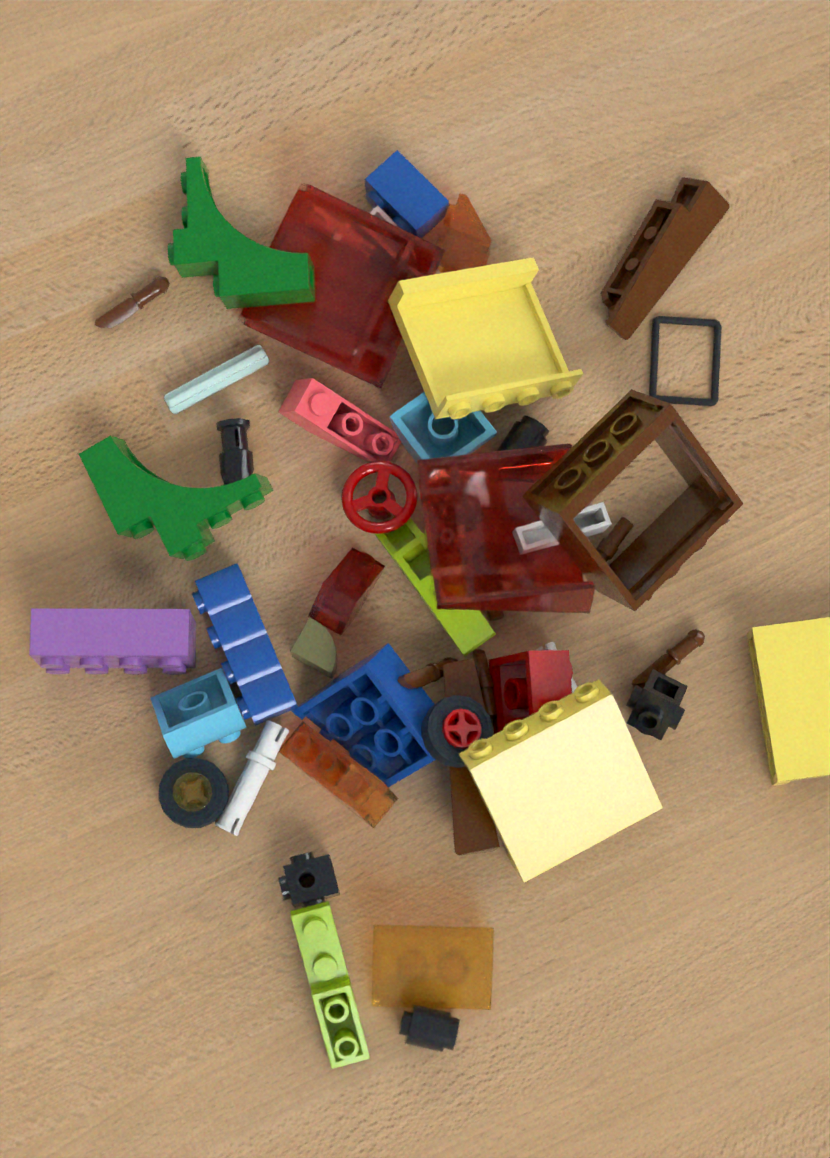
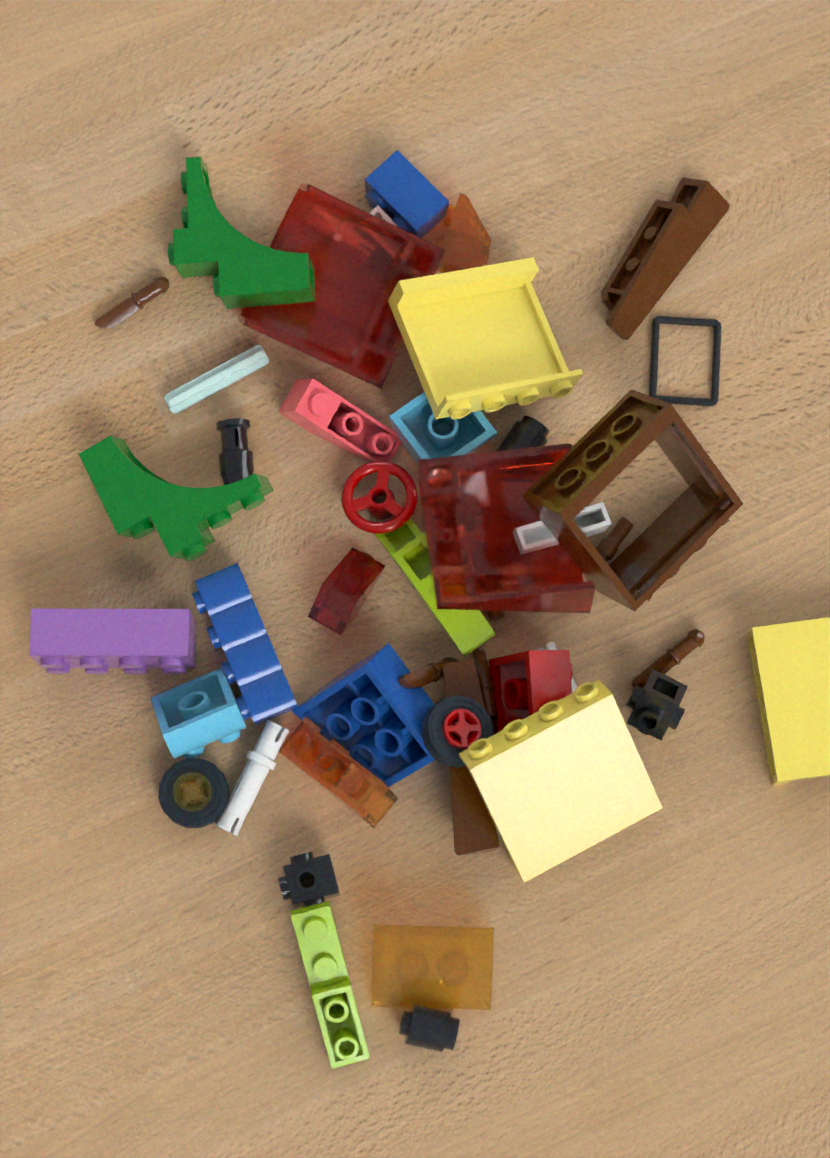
(316, 648): olive brick -> none

